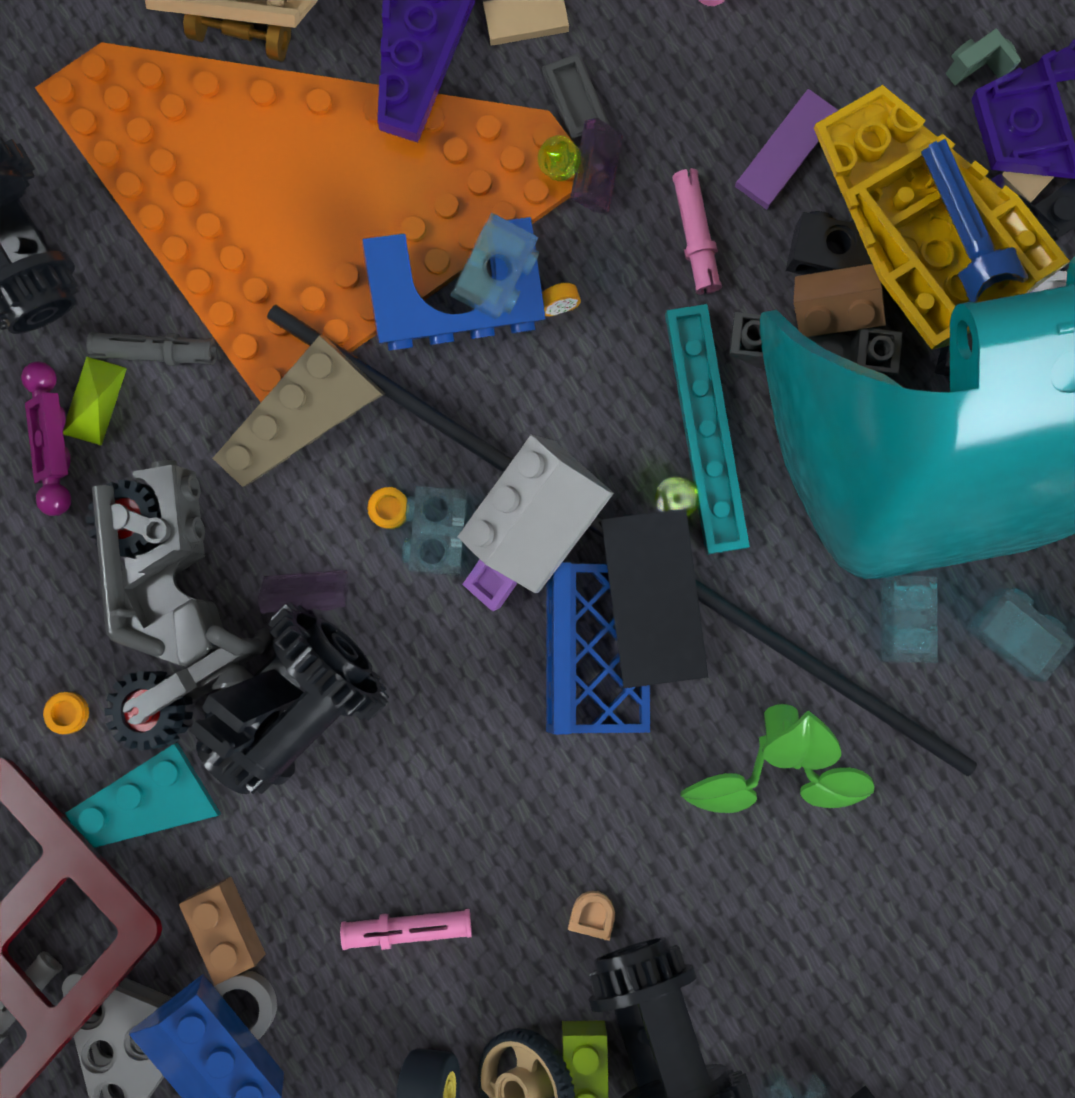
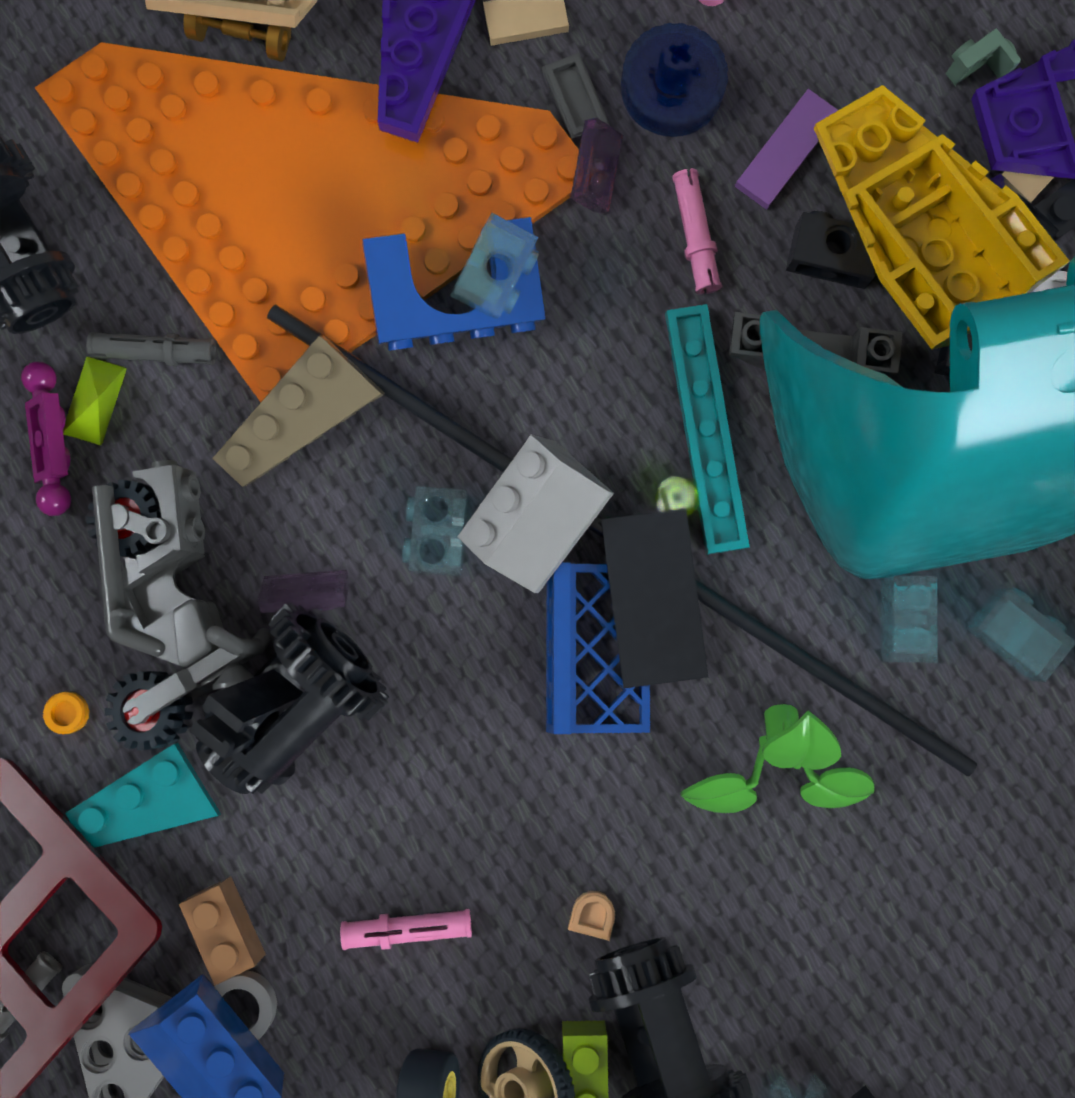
(387, 508): light orange tile -> none
(489, 585): medium lavender plate -> none
(559, 158): clear neon green tile -> none
(560, 299): light orange tile -> none
(683, 63): none -> clear blue piece
(839, 301): medium nougat brick -> none
(987, 264): blue piece -> none

